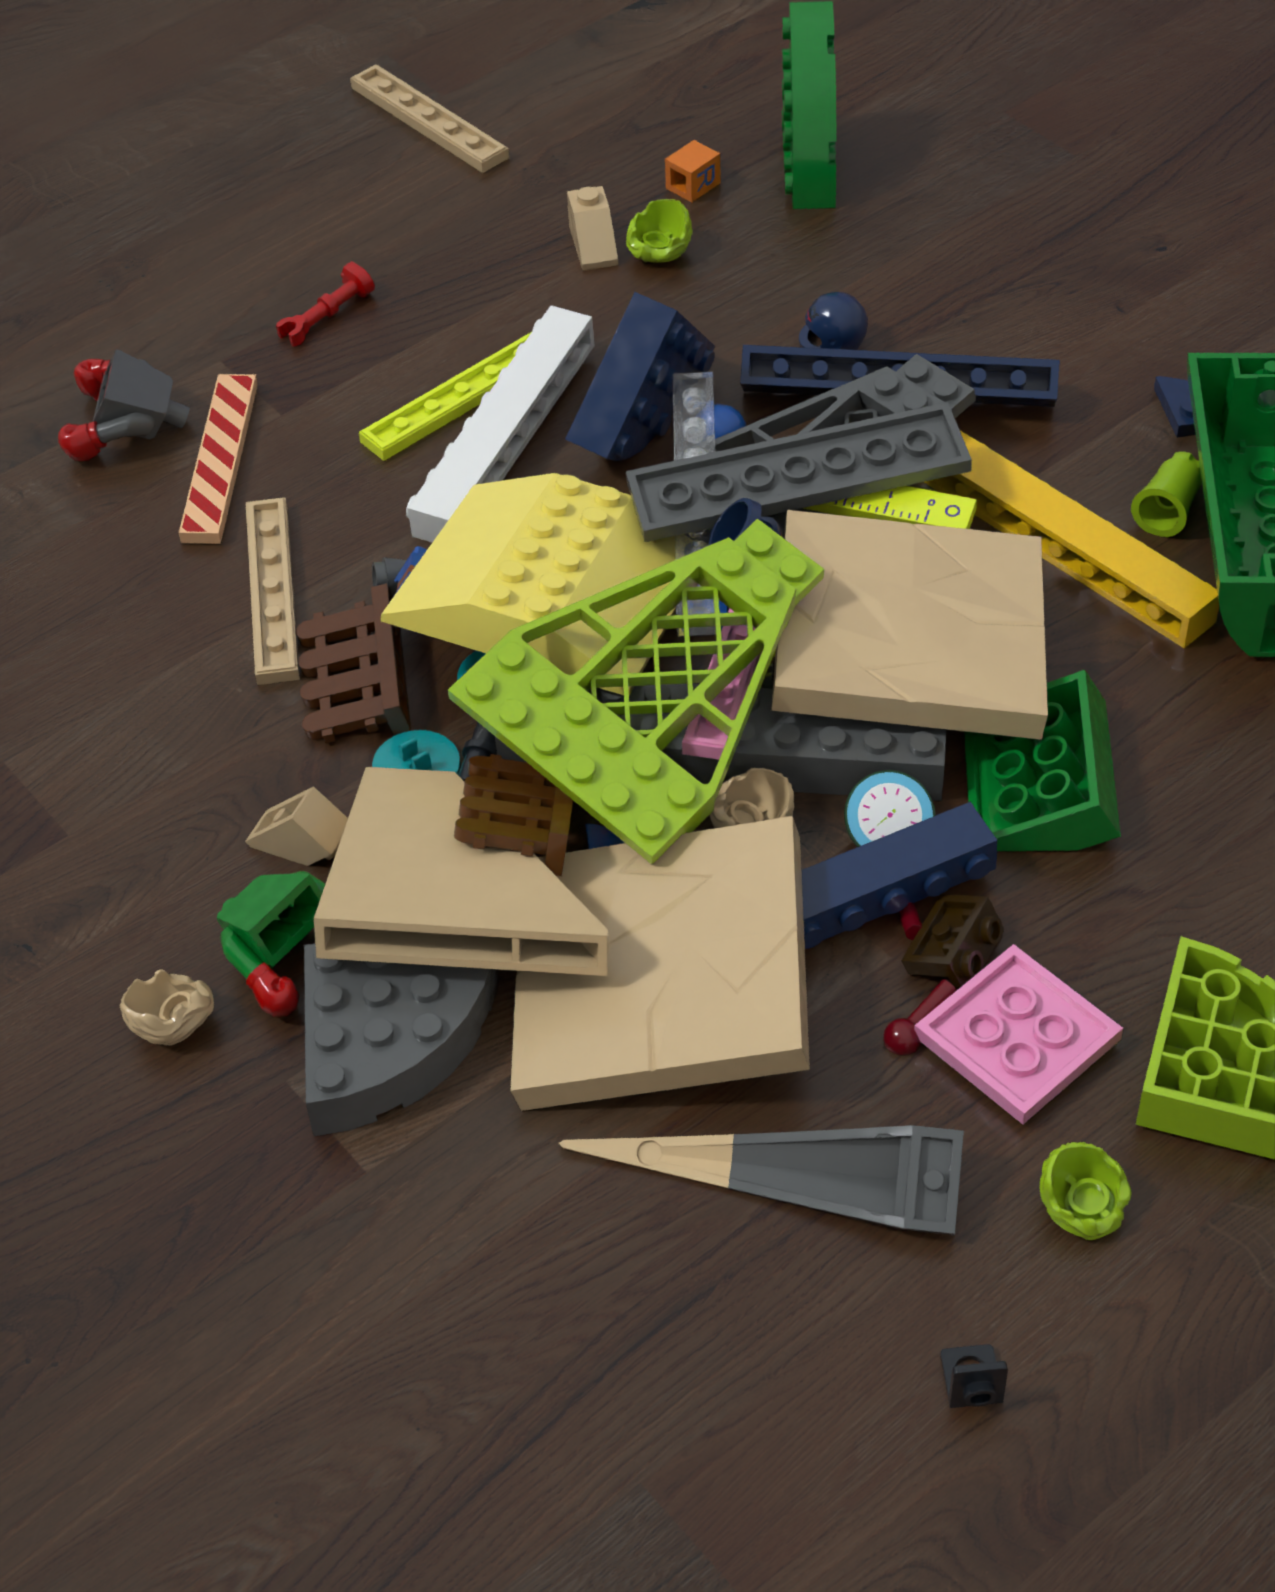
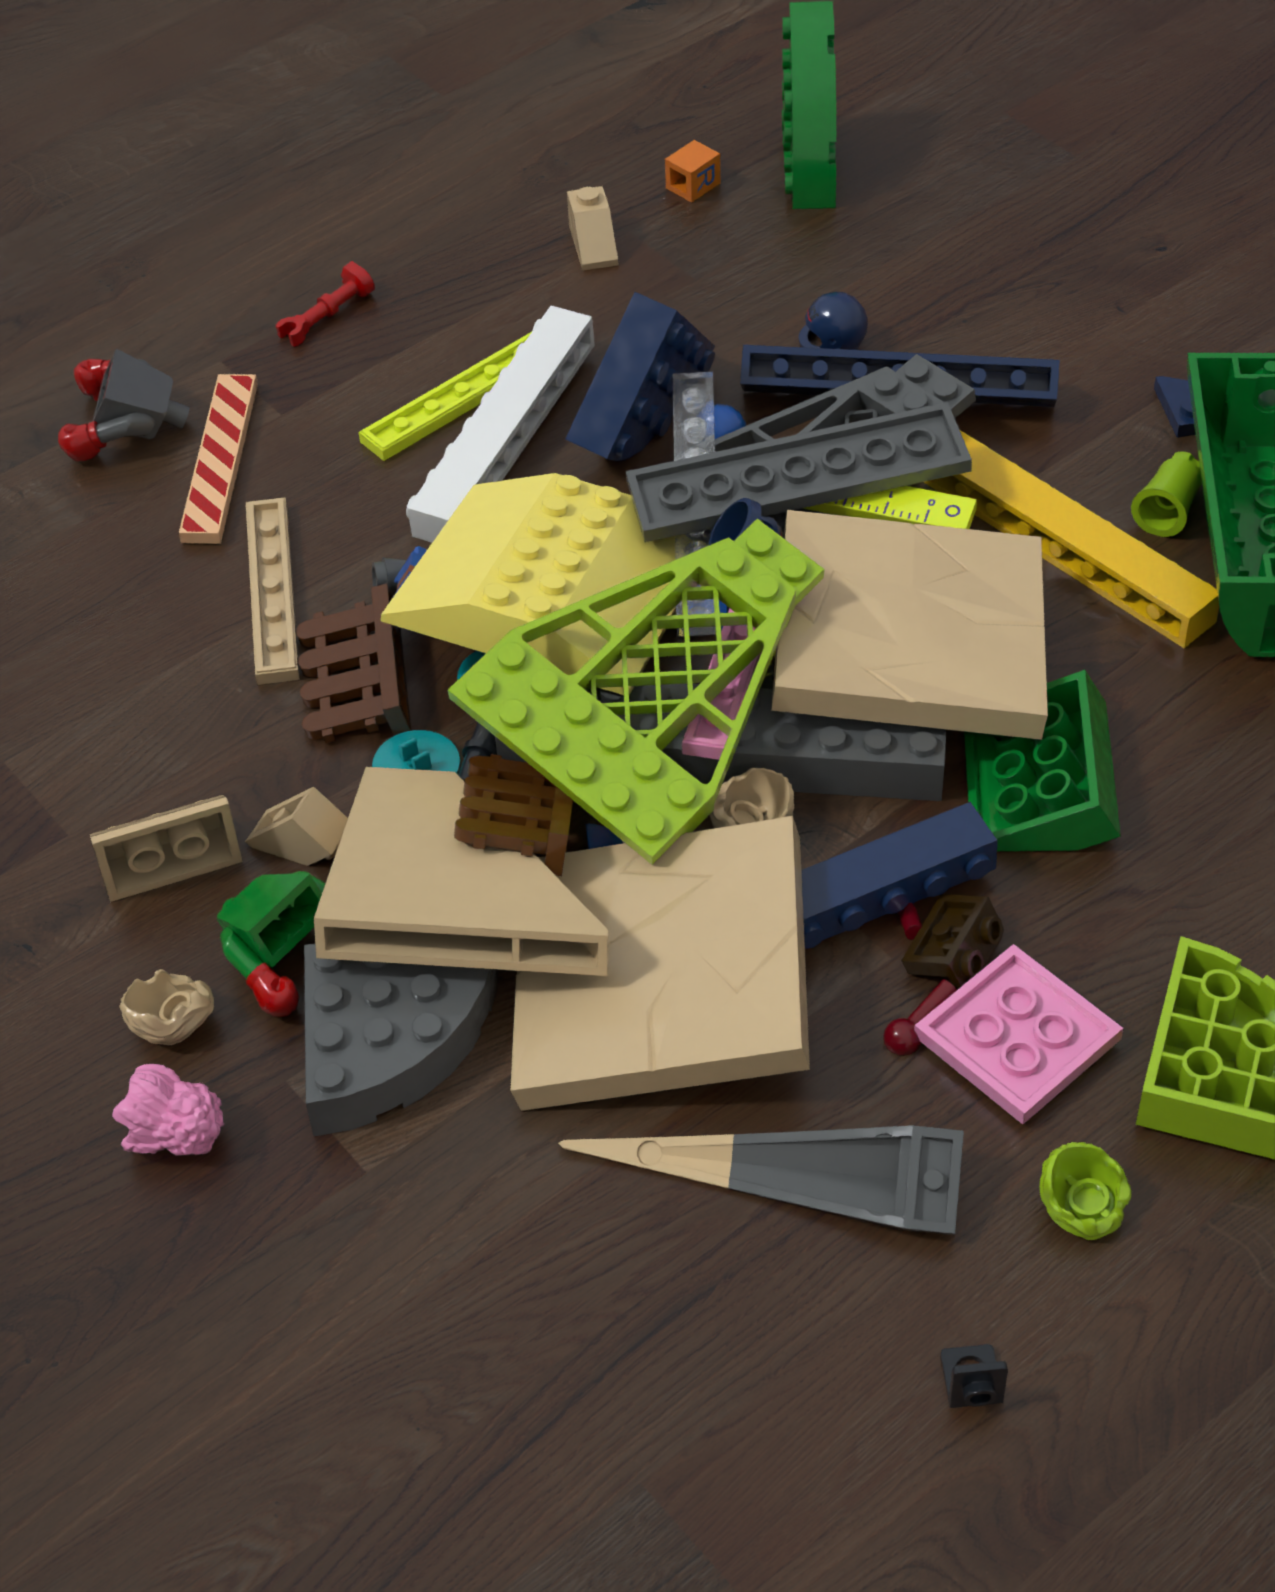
(166, 847): none -> tan slope
(168, 1113): none -> bright pink hair
(430, 118): tan tile -> none
(660, 231): lime hair -> none
(884, 805): piece -> none

